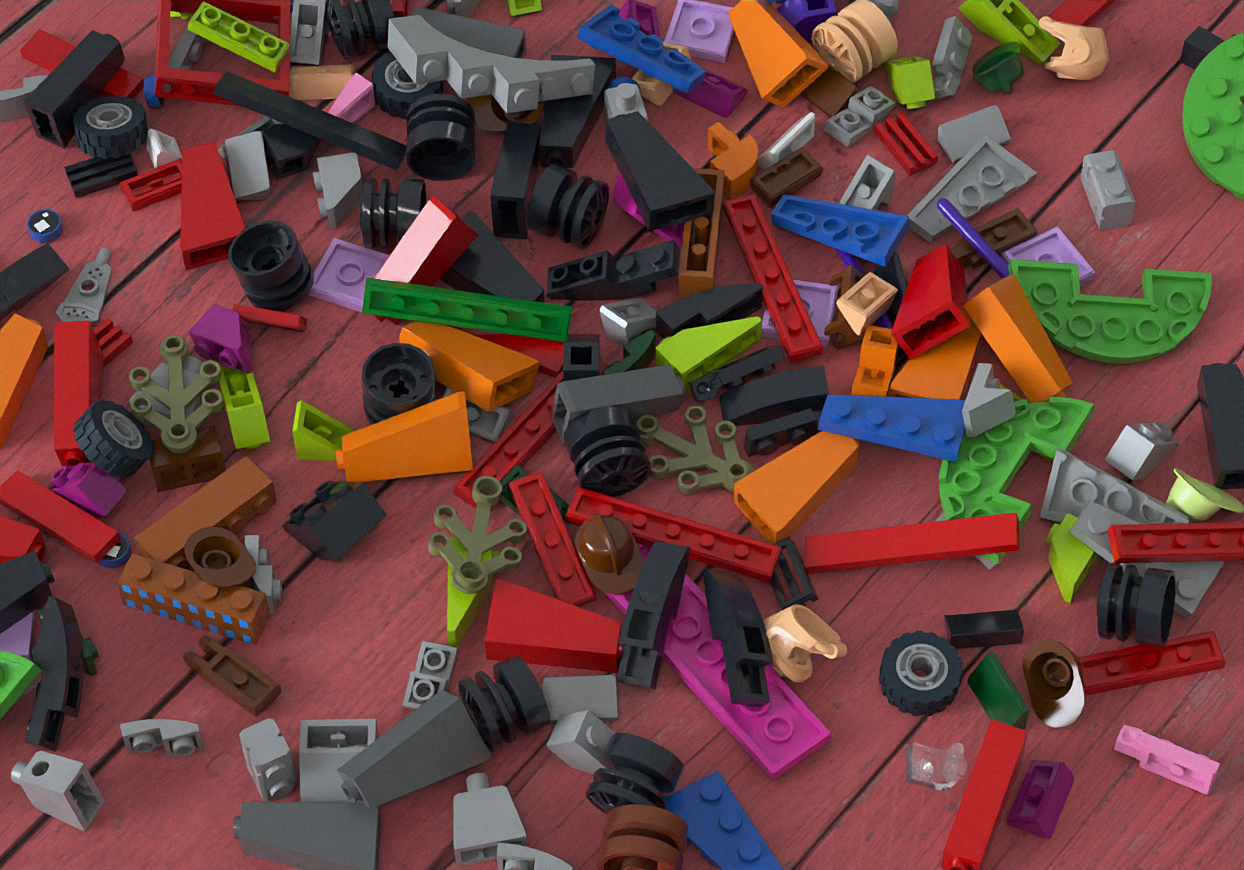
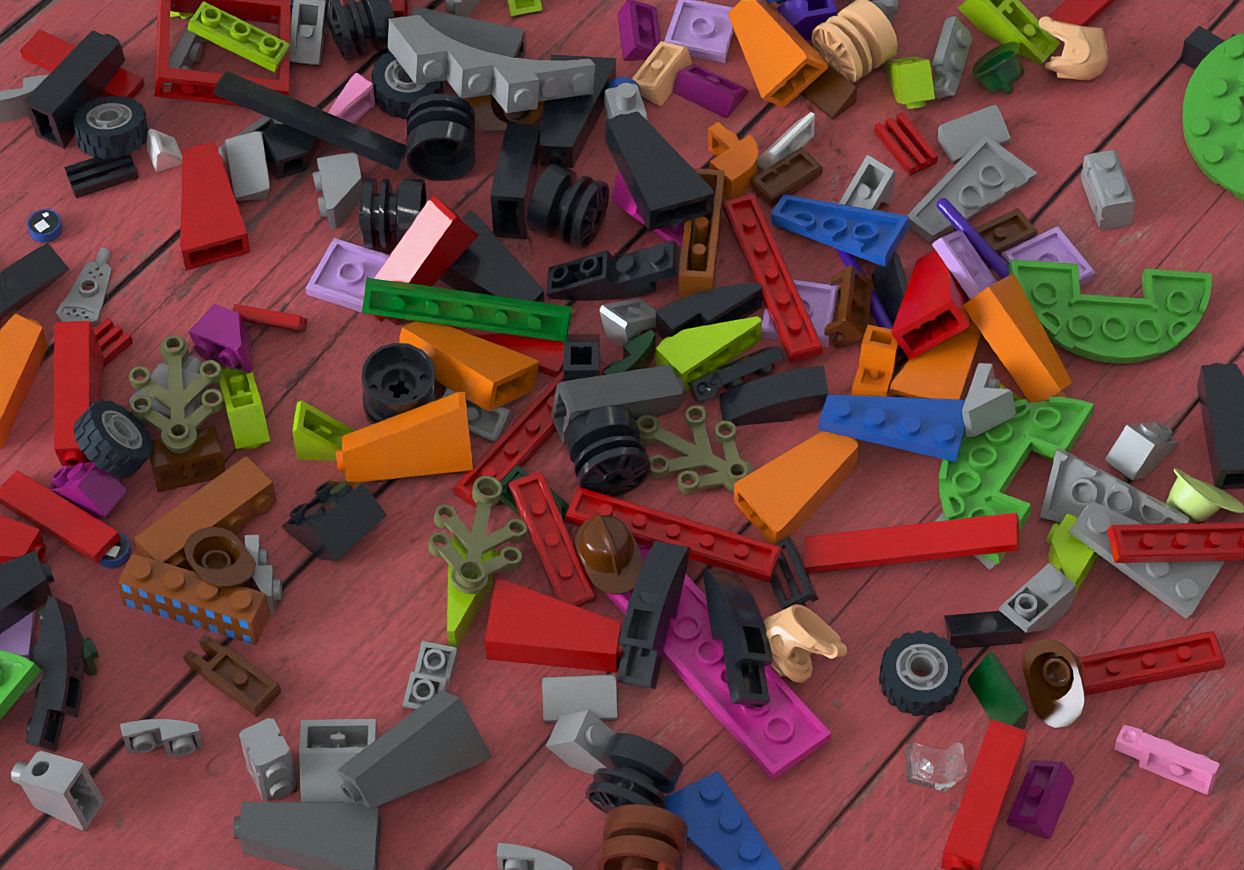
(149, 84): blue tile -> none
(158, 188): red tile -> none
(271, 265): black wheel -> none
(318, 81): light nougat slope -> none
(483, 820): light grey torso -> none
(509, 700): black wheel -> none
(631, 46): blue wing -> none
(782, 431): black hinge -> none
(860, 117): light grey slope -> none
(866, 302): light nougat slope -> none
(964, 263): none -> lavender tile
(1040, 600): none -> light grey slope
(1142, 605): black wheel -> none

